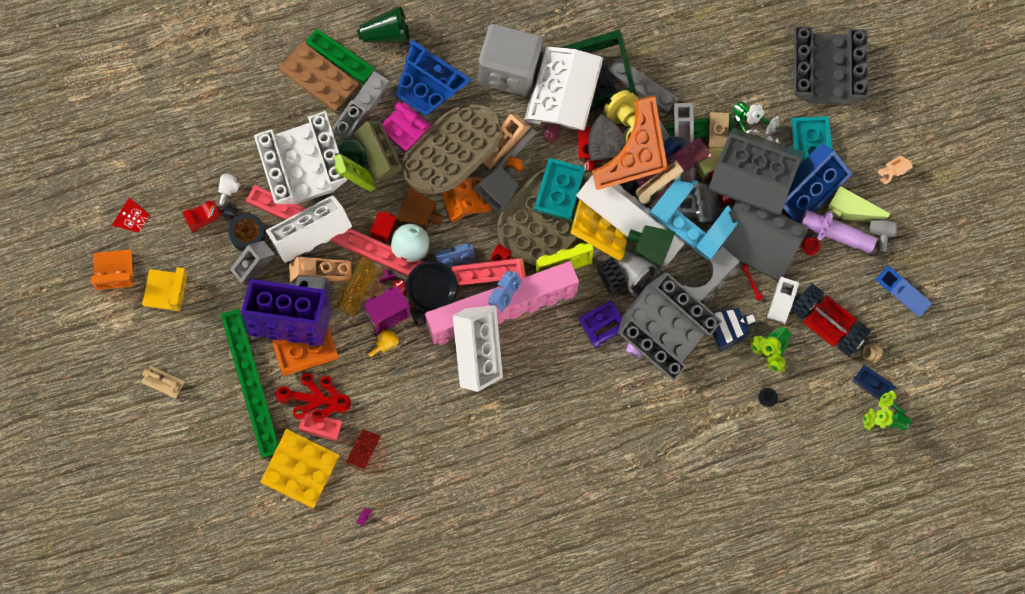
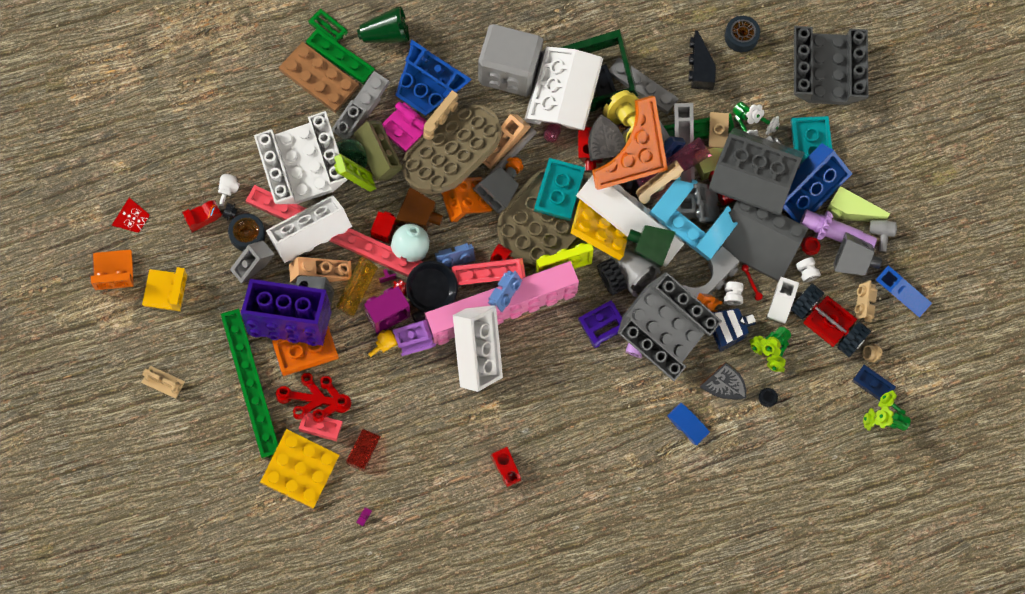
(339, 36): none -> green tile
(414, 337): none -> medium lavender plate
(440, 115): none -> tan plate
(506, 466): none -> red leg
(688, 423): none -> blue slope
(703, 66): none -> black slope
(709, 301): none -> orange plate
(725, 383): none -> shield
(733, 293): none -> white wheel
(750, 30): none -> wheel
(808, 269): none -> white wheel
(855, 256): none -> torso
(866, 293): none -> tan hinge
(895, 167): light nougat plate -> none

